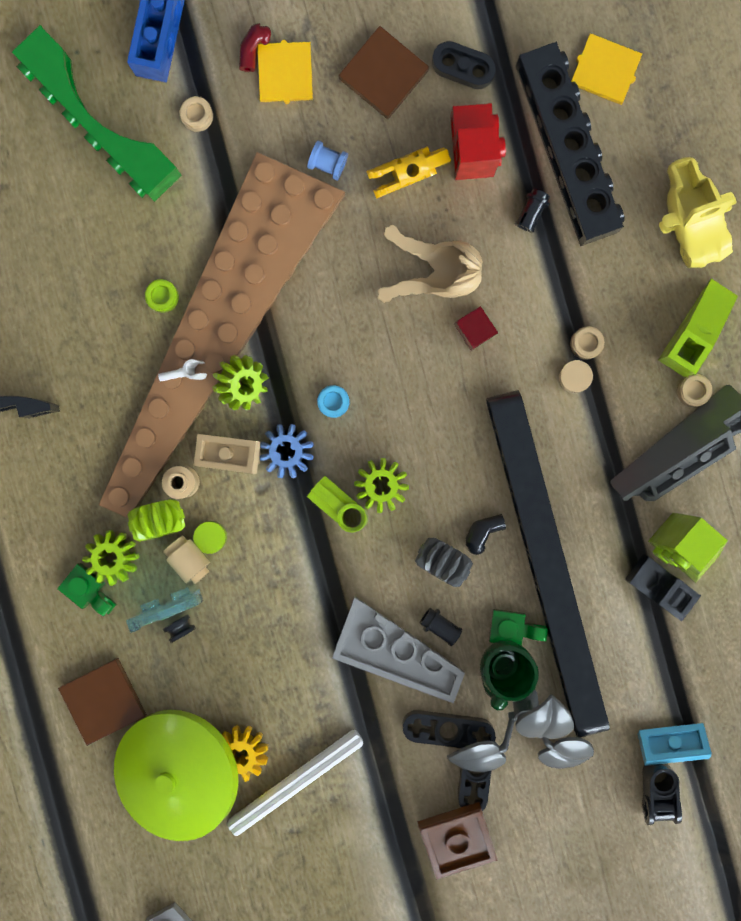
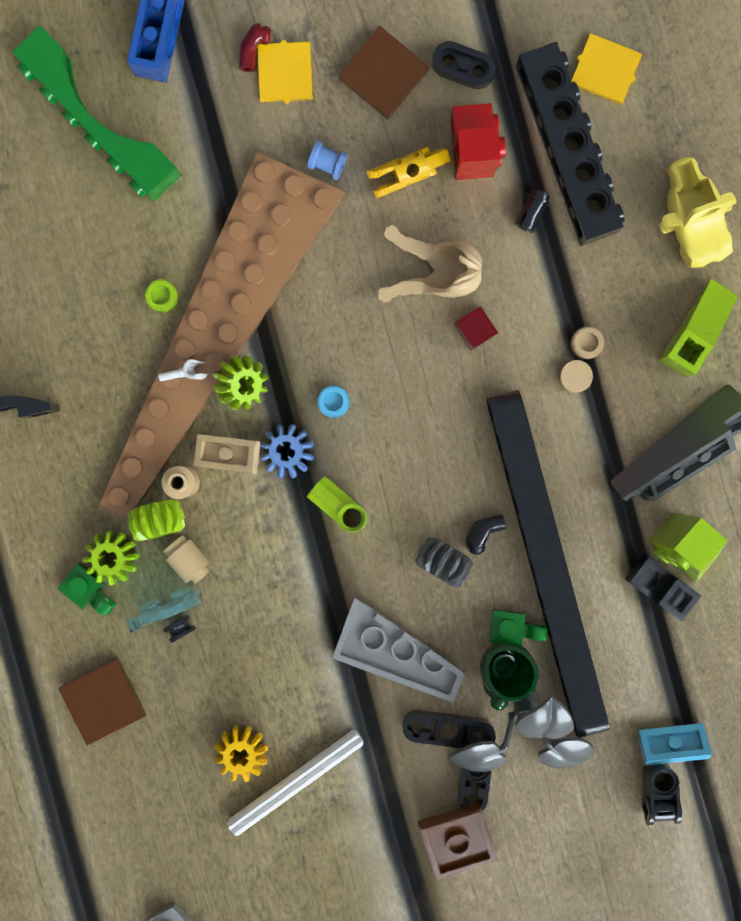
(176, 775): lime dish -> none
(196, 114): tan tile -> none
(210, 537): lime tile -> none
(370, 487): lime gear -> none
(440, 626): black pin -> none
(694, 390): tan tile -> none

